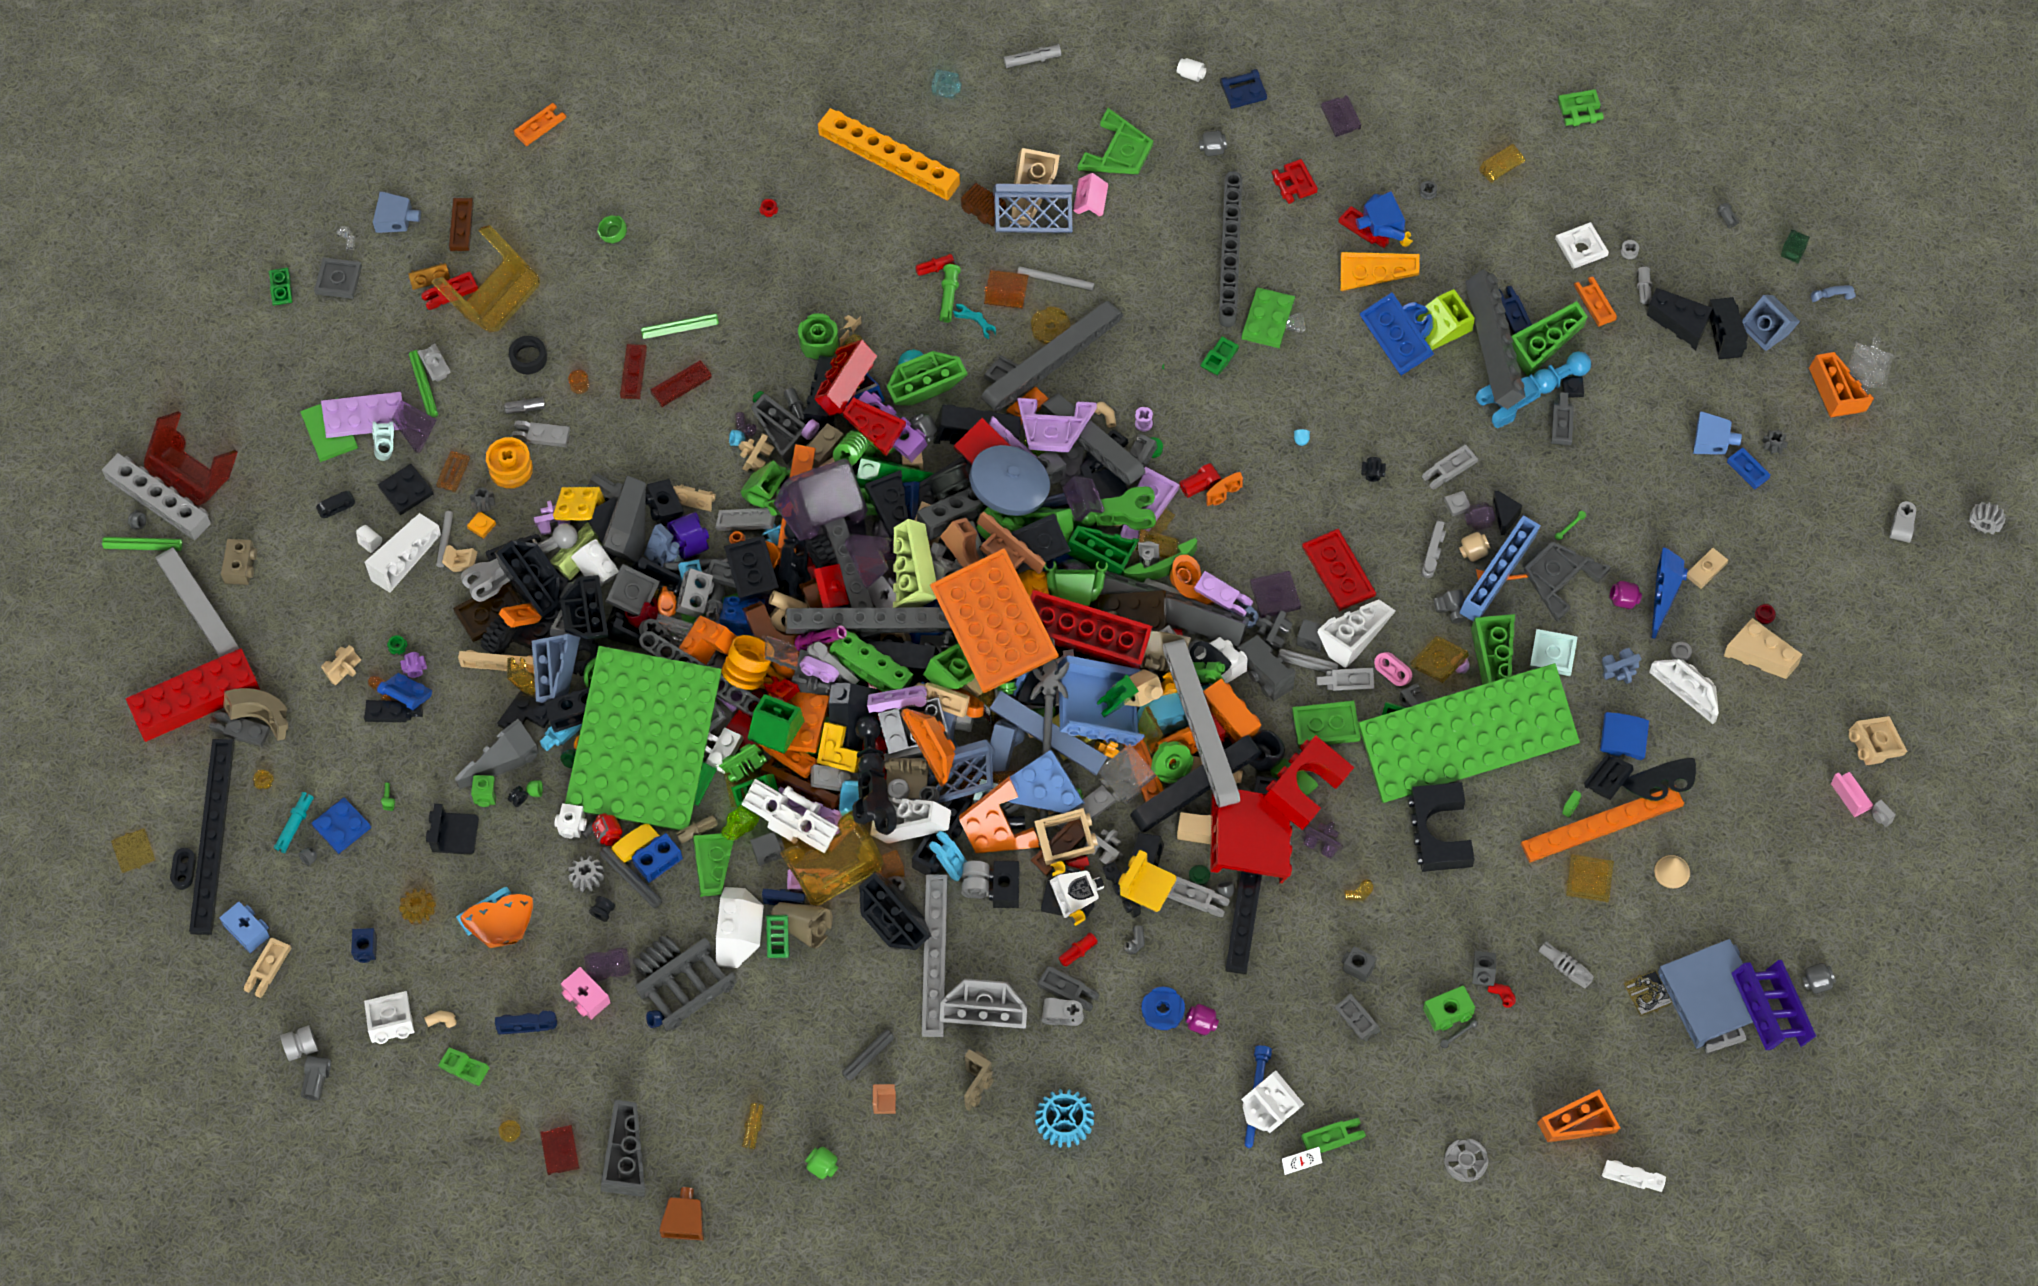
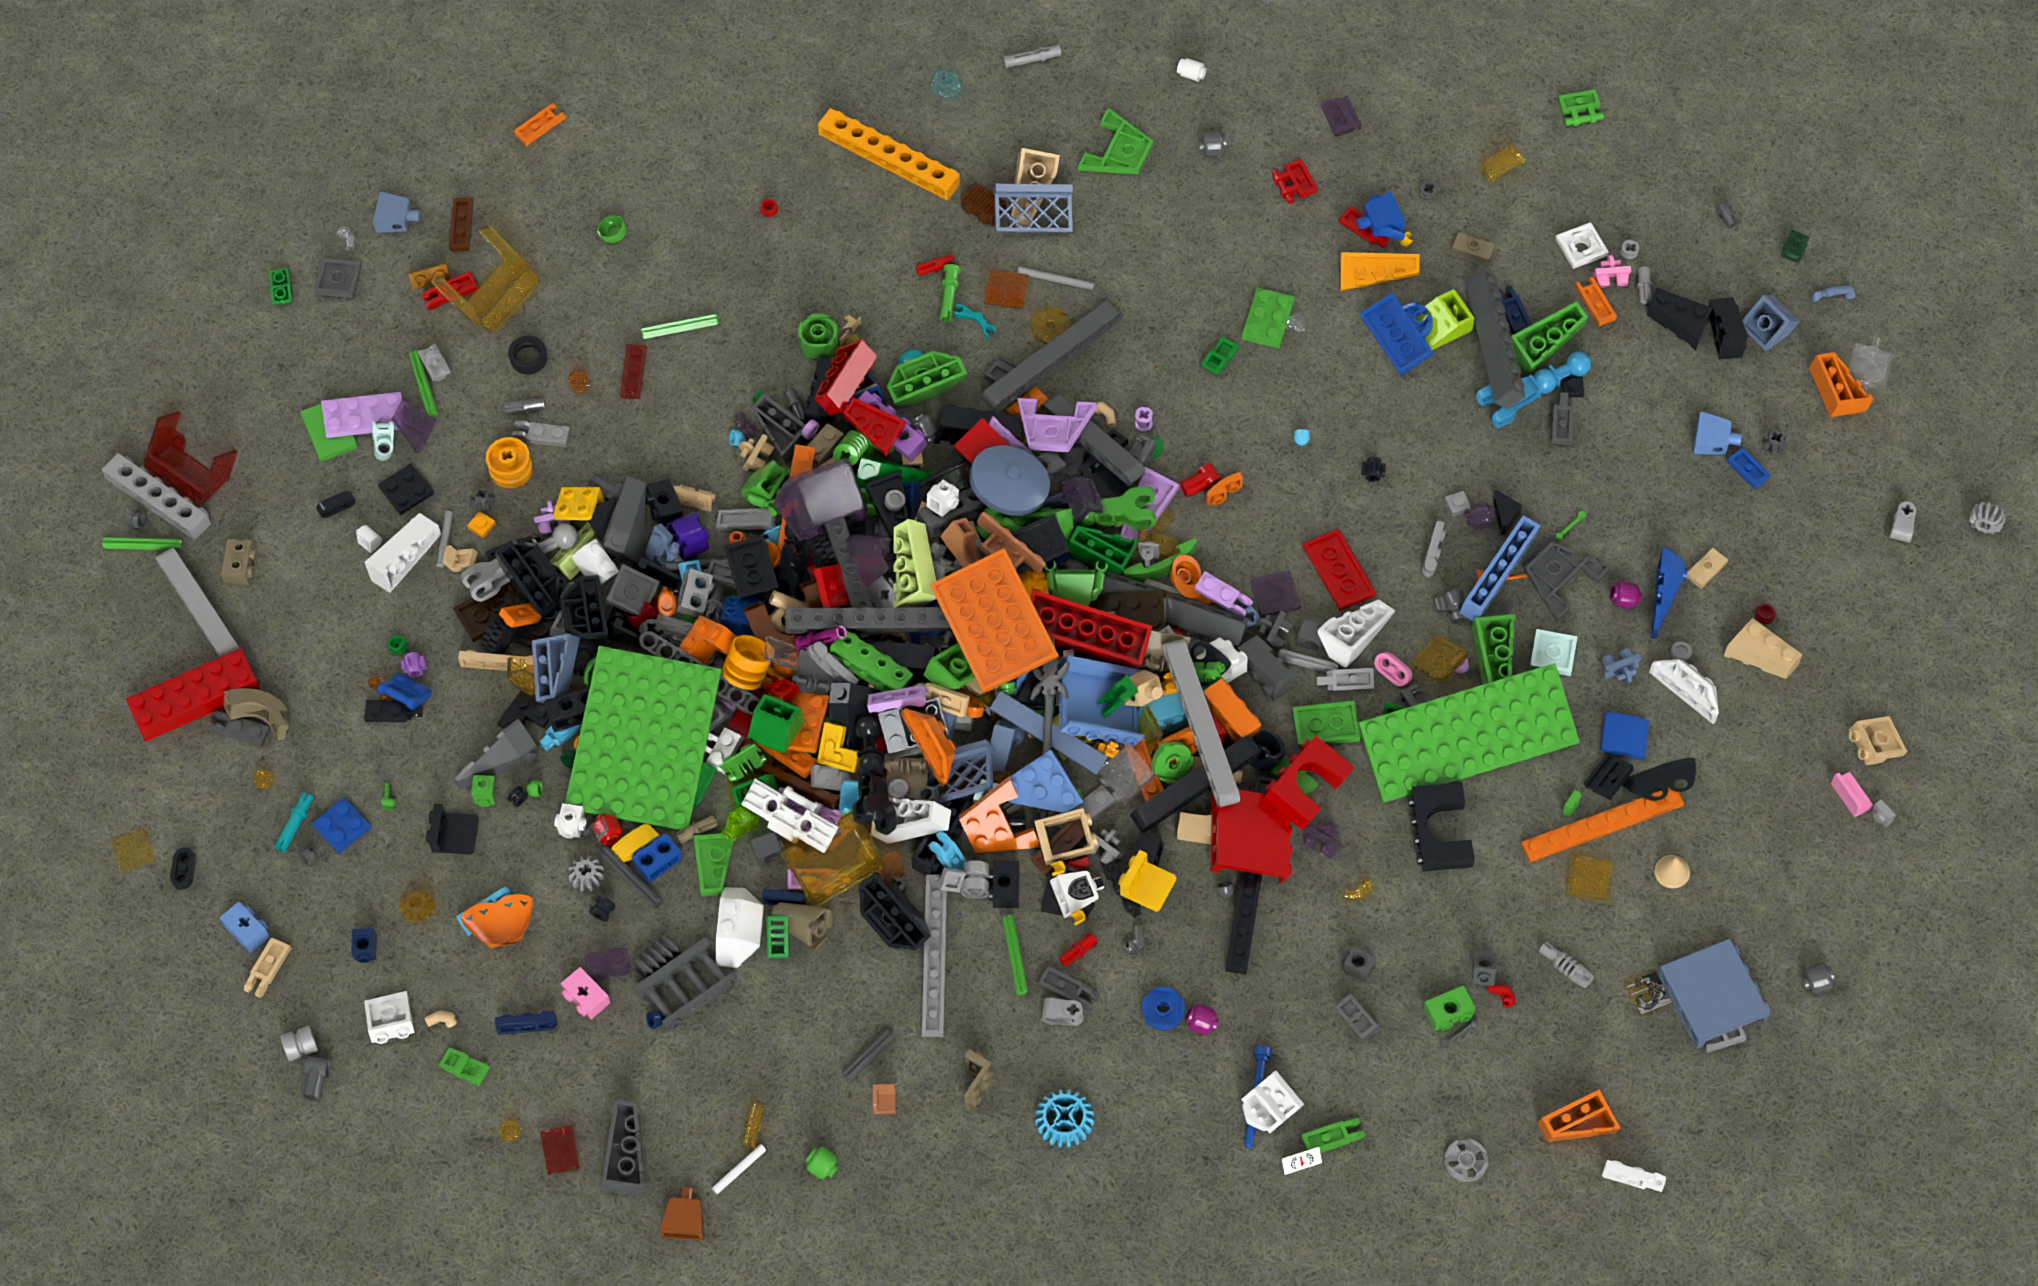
(211, 837): black plate -> none
(342, 665): tan hips -> none
(440, 483): clear orange tile -> none
(681, 383): clear red plate -> none
(737, 1170): none -> white bar
(820, 669): lavender plate -> none
(894, 500): none -> light grey tile
(942, 498): none -> white brick
(951, 879): none -> light grey plate
(984, 1004): light grey wedge -> none
(1015, 955): none -> bright green axle
(1090, 195): bright pink panel -> none
(1197, 897): light grey hinge -> none
(1199, 874): dark green plate -> none
(1230, 256): dark grey beam -> none
(1243, 94): dark blue plate -> none
(1451, 466): light grey hinge -> none
(1473, 247): none -> dark tan plate
(1474, 546): tan head -> none
(1621, 273): none -> bright pink hips
(1760, 1010): dark purple fence -> none

